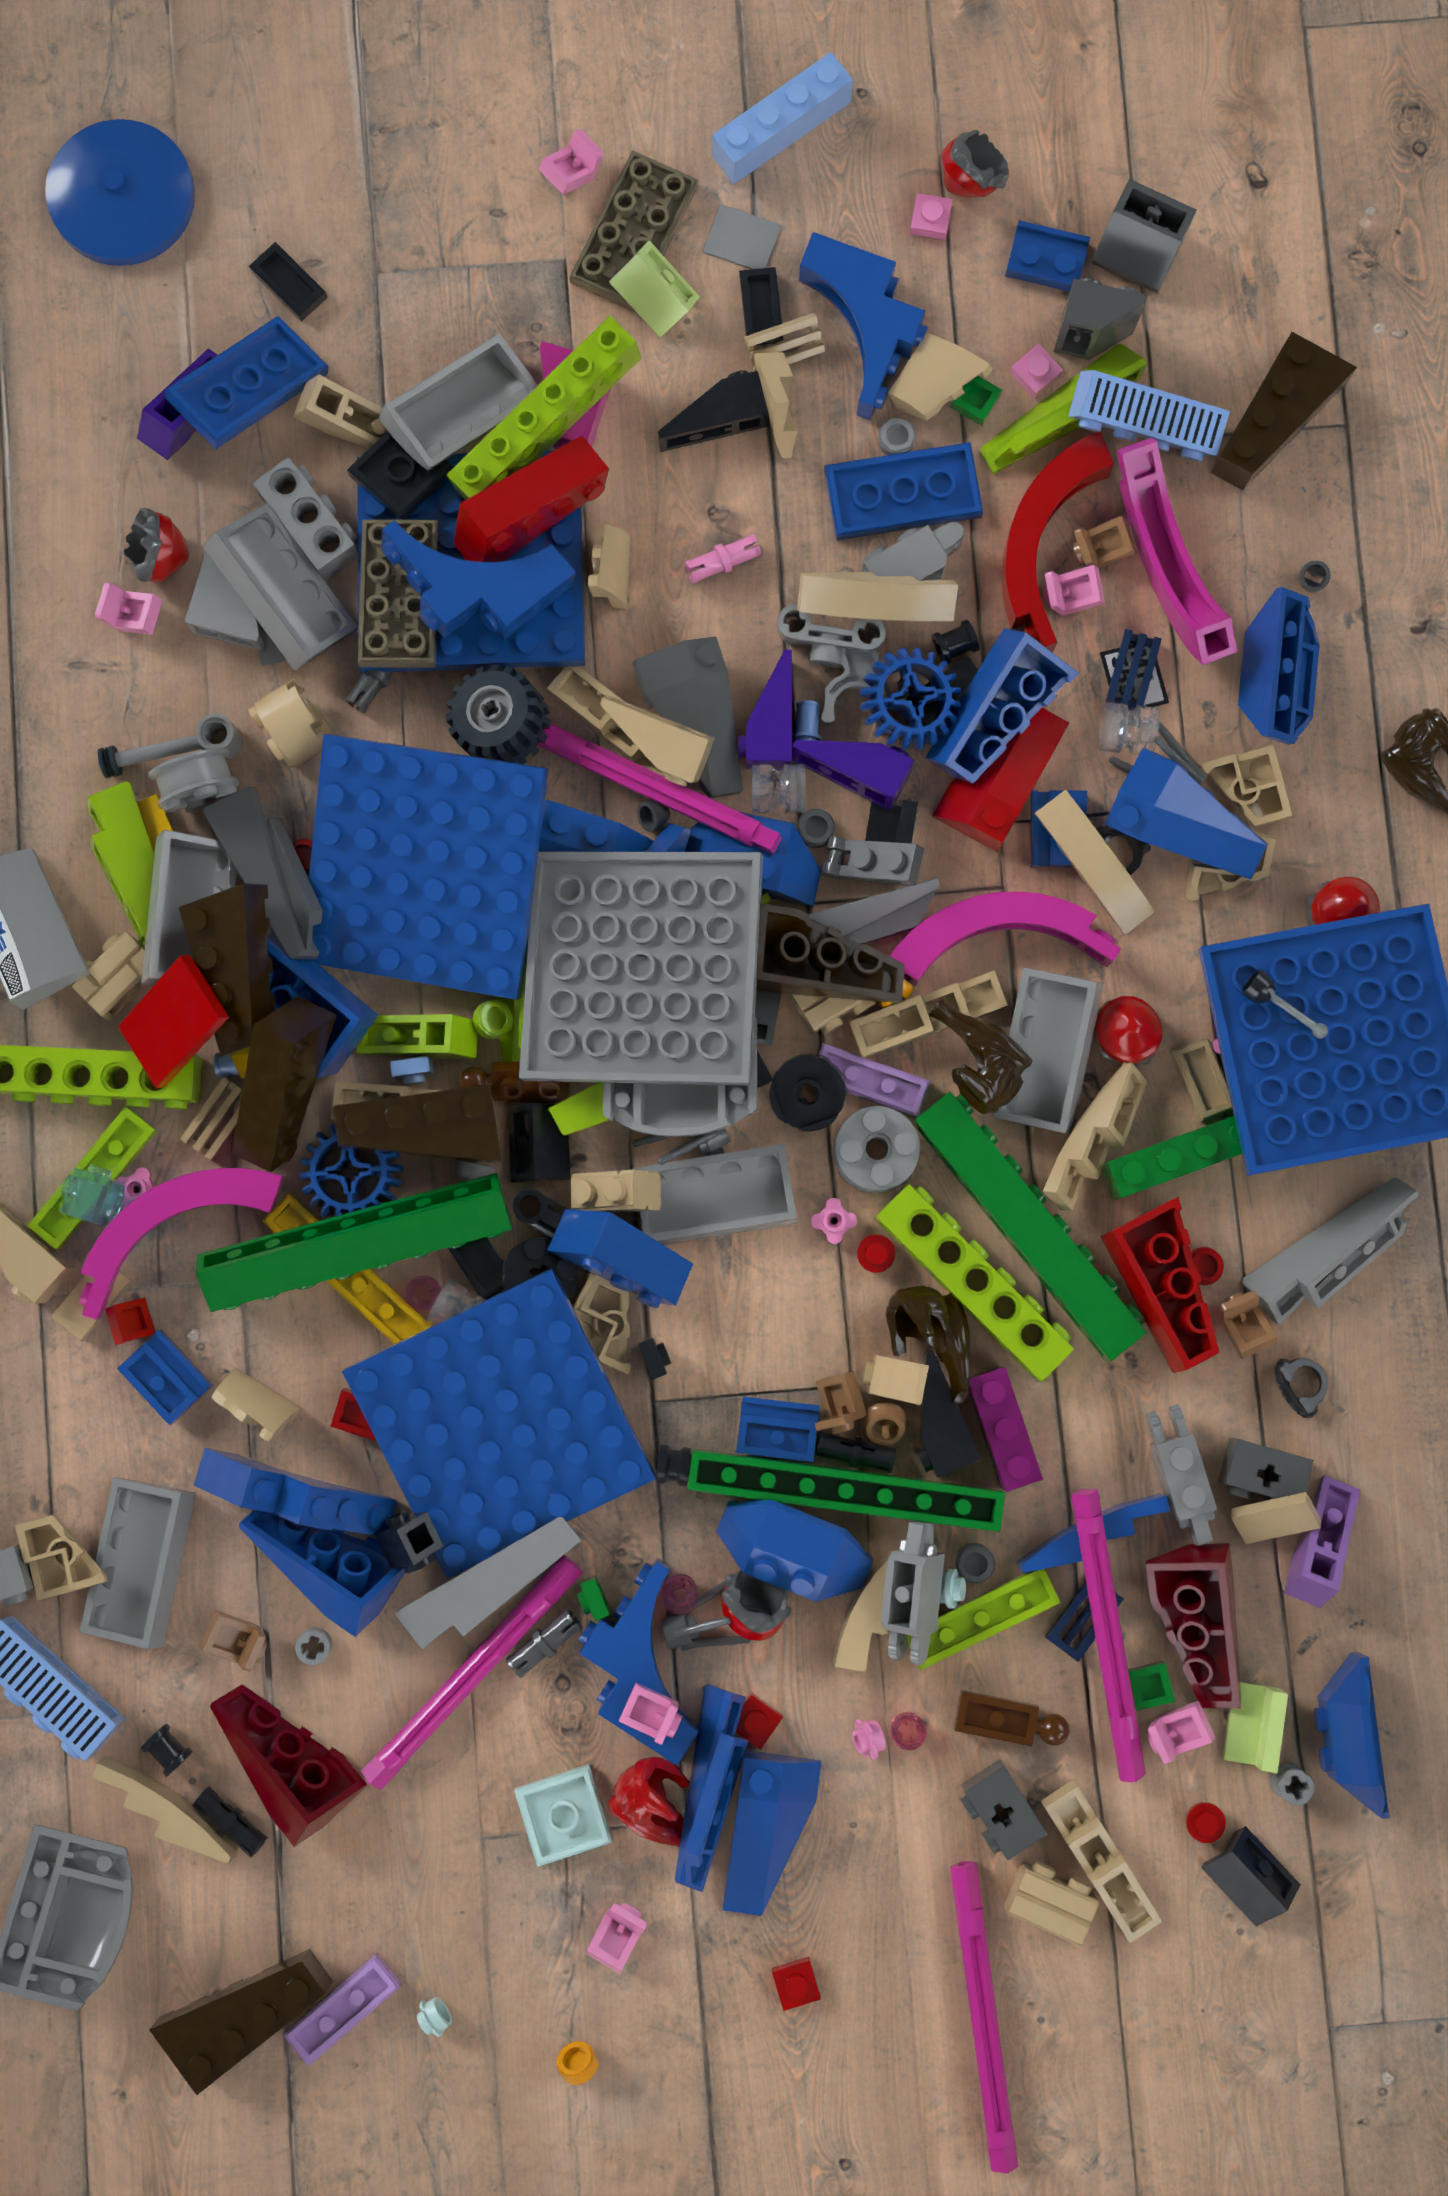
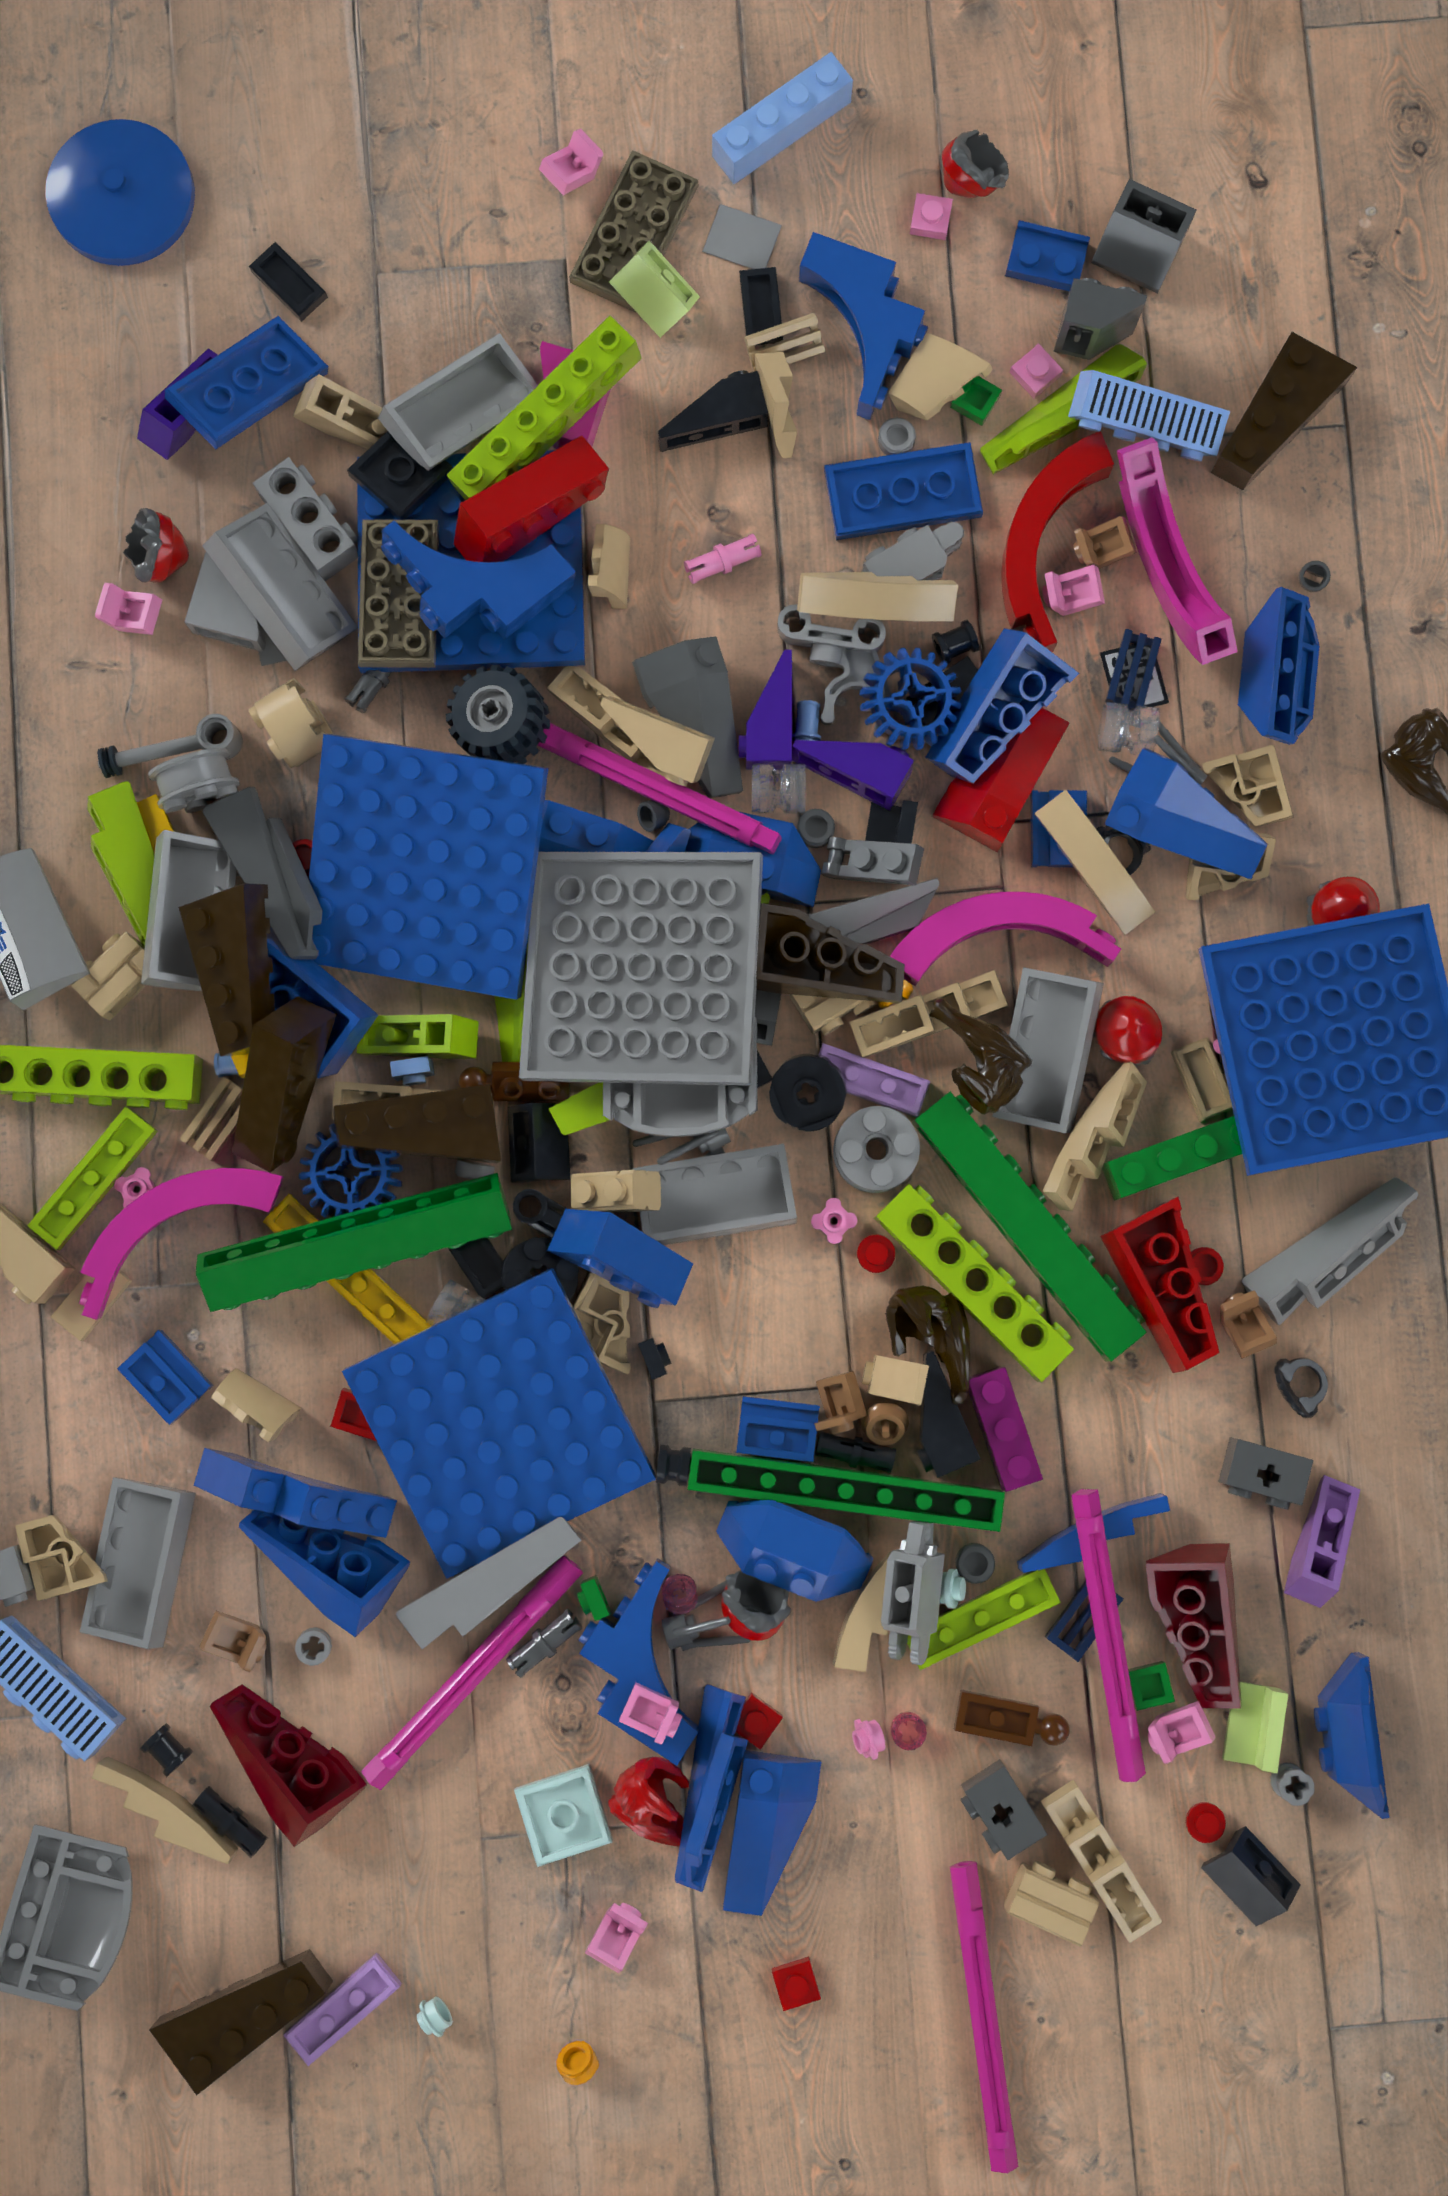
(92, 1195): clear light blue brick -> none
(130, 1321): red plate -> none
(173, 1021): red tile -> none
(409, 1540): black brick -> none
(422, 1281): clear pink bush -> none
(493, 1019): lime tile -> none
(1182, 1476): light grey hinge -> none
(1261, 988): hinge -> none
(1276, 1518): tan tile -> none

